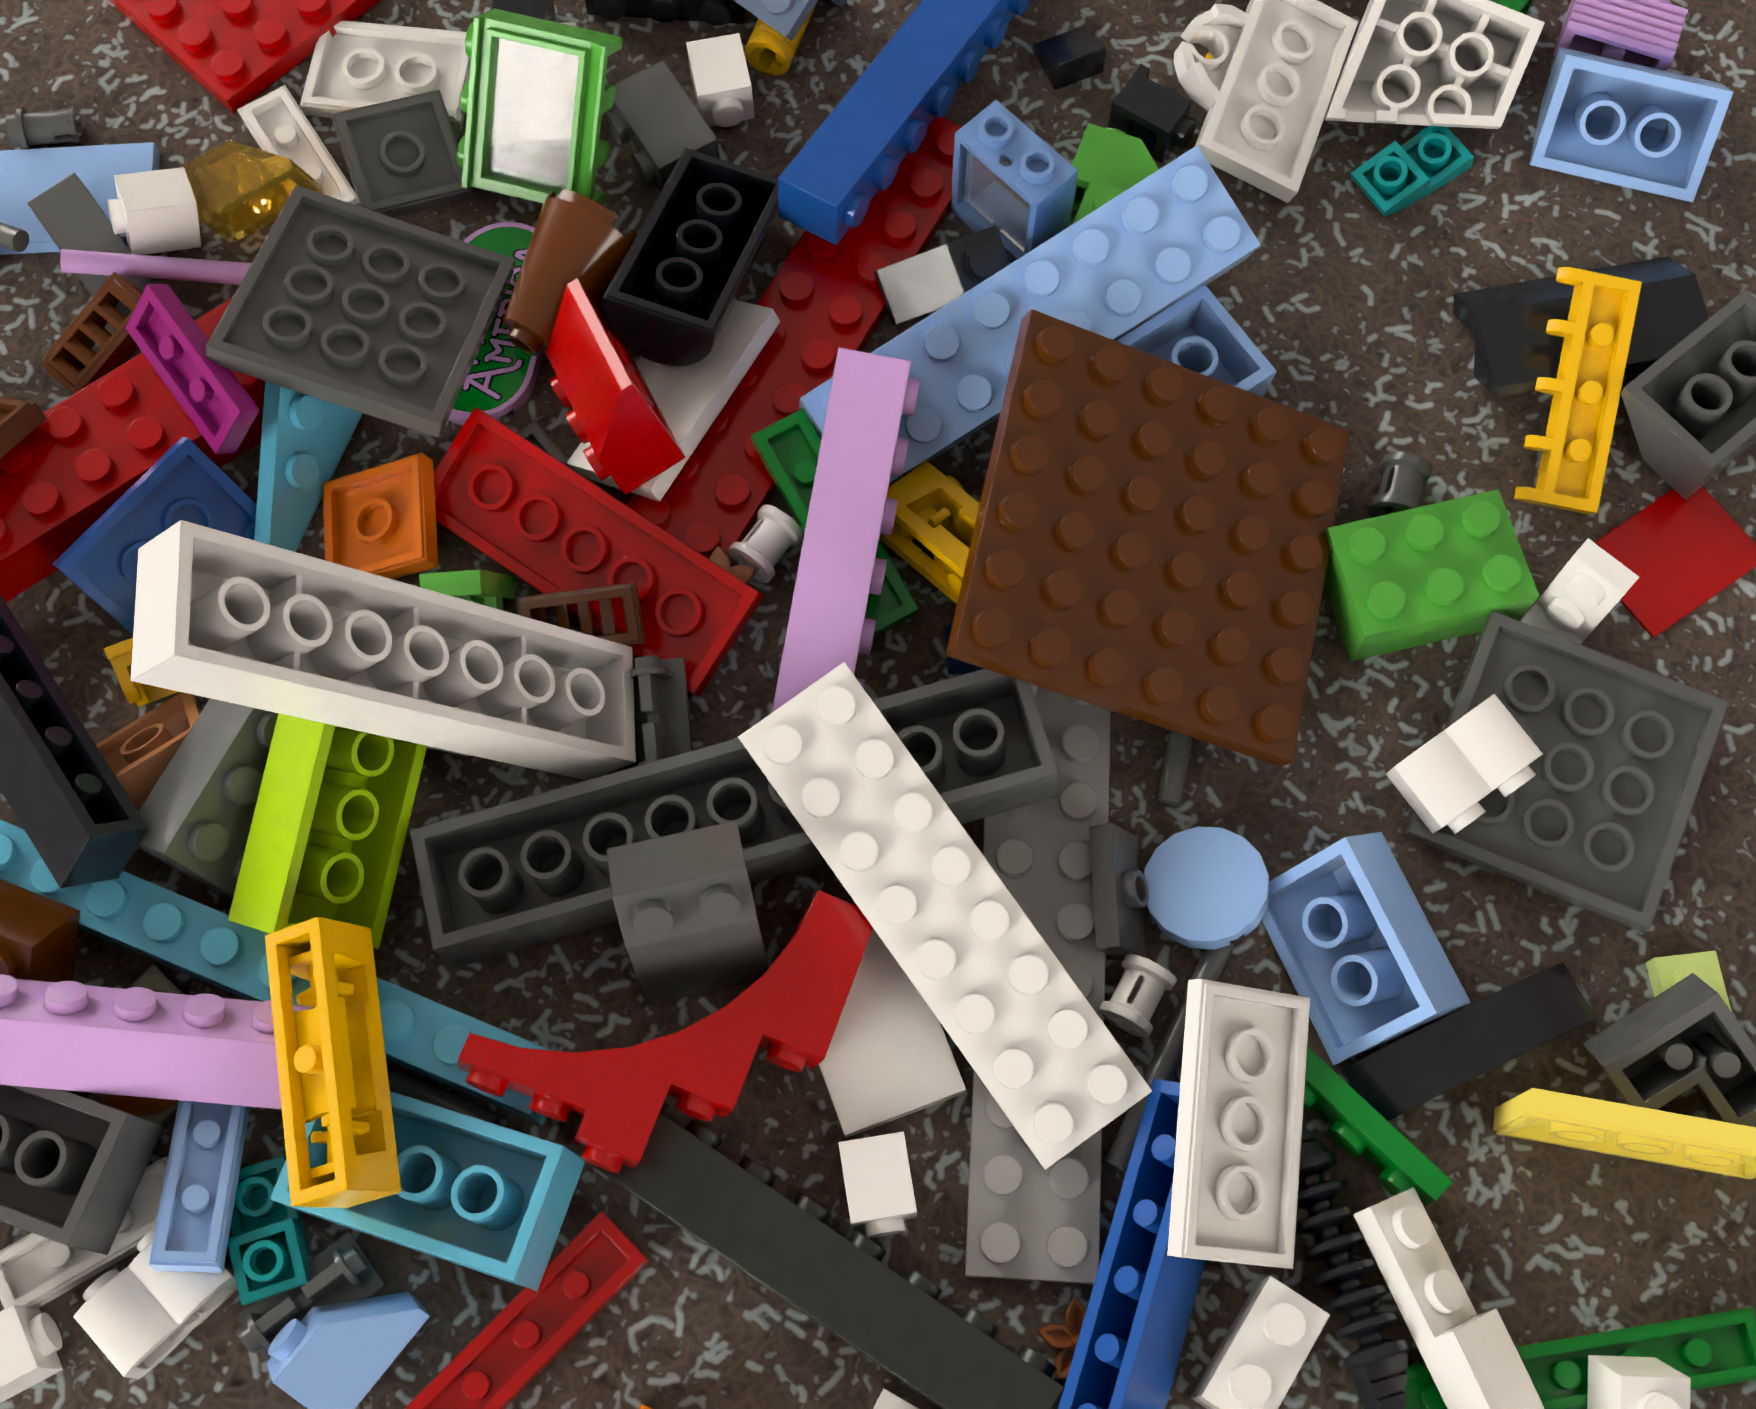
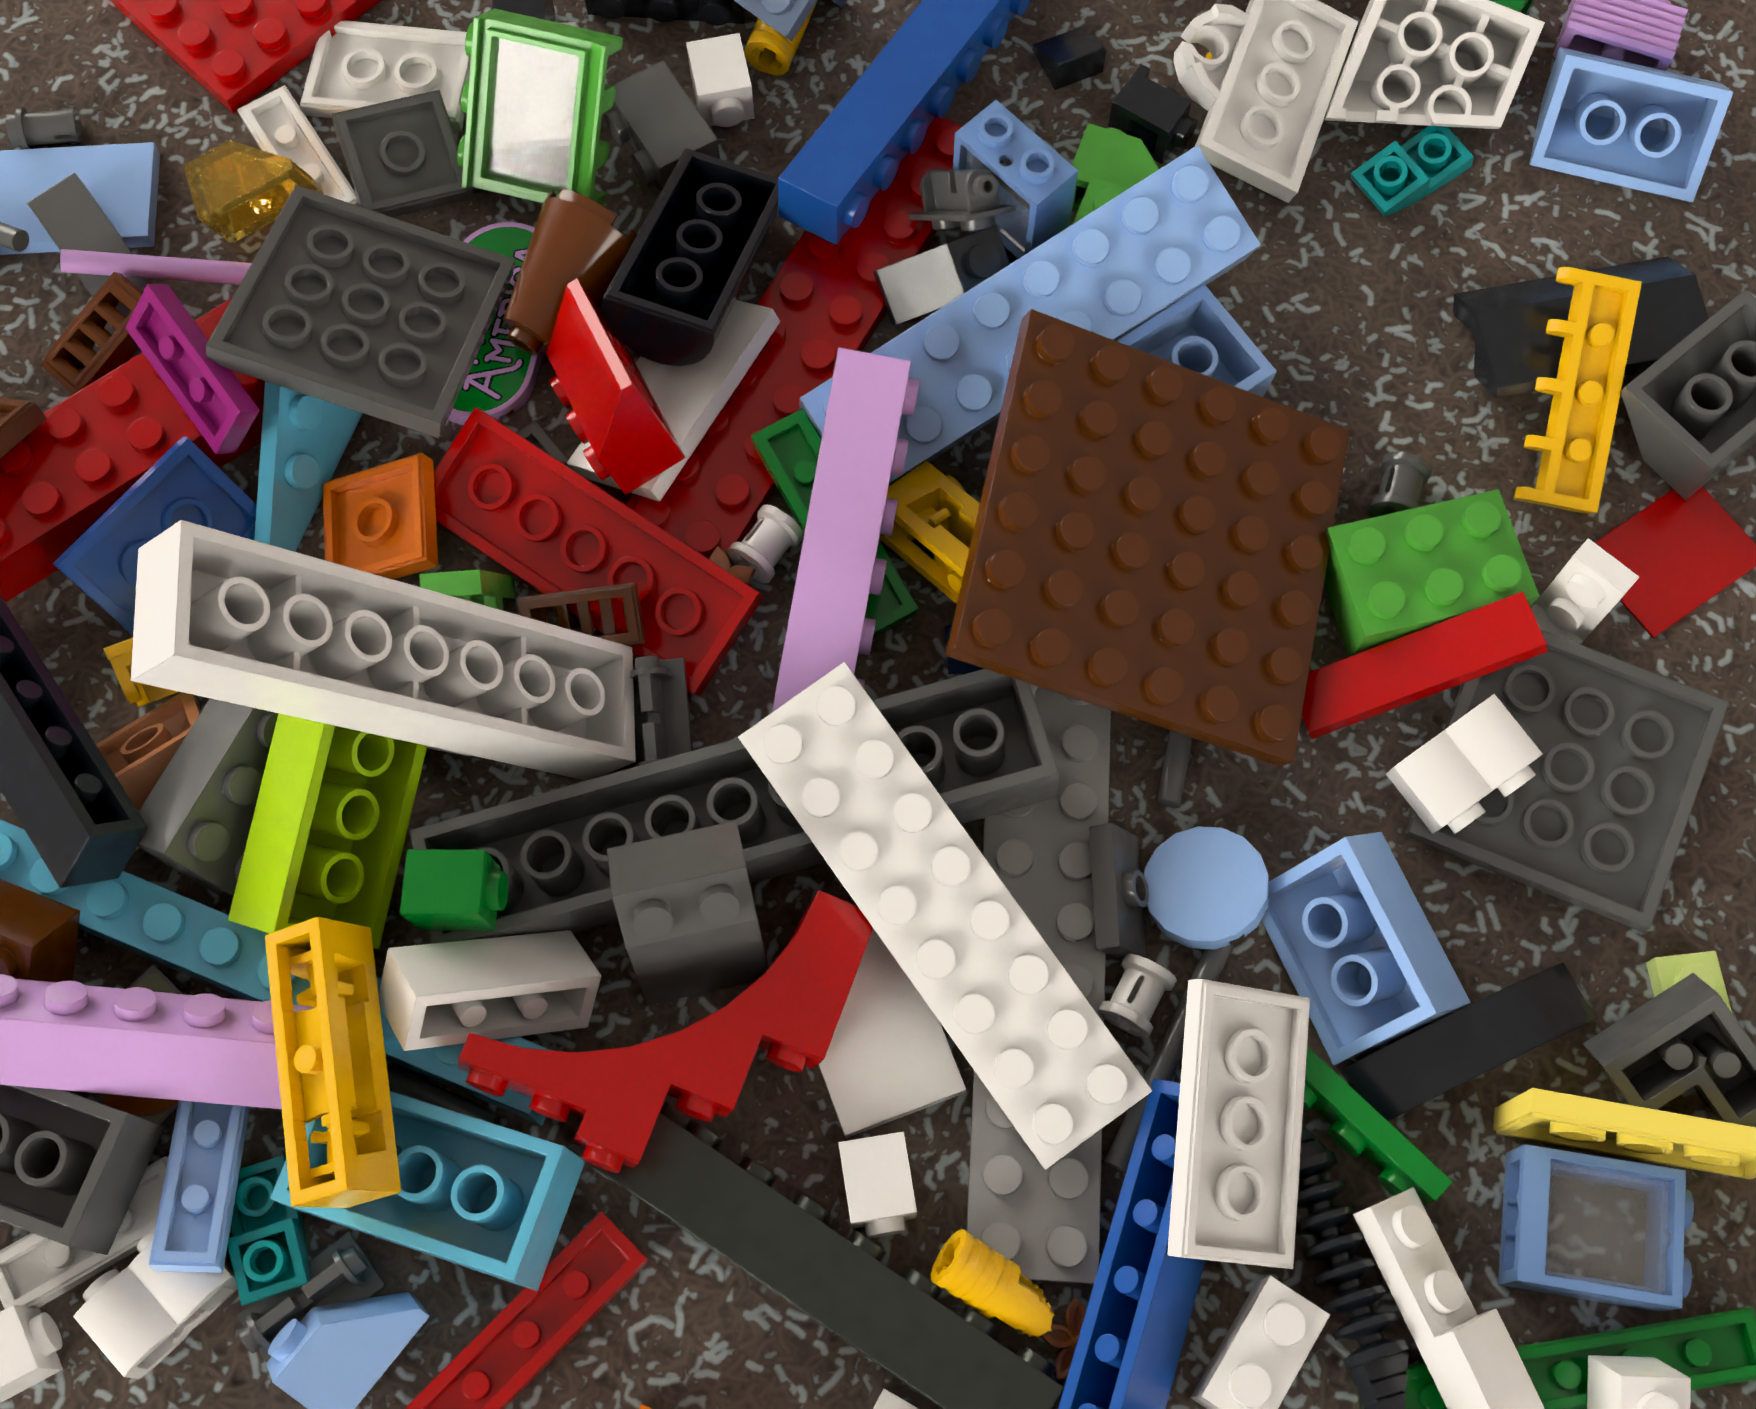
(155, 211): white brick -> none
(452, 890): none -> green brick
(487, 988): none -> white brick
(960, 199): none -> dark grey hinge
(991, 1284): none -> yellow hinge
(1421, 664): none -> red tile
(1595, 1228): none -> window

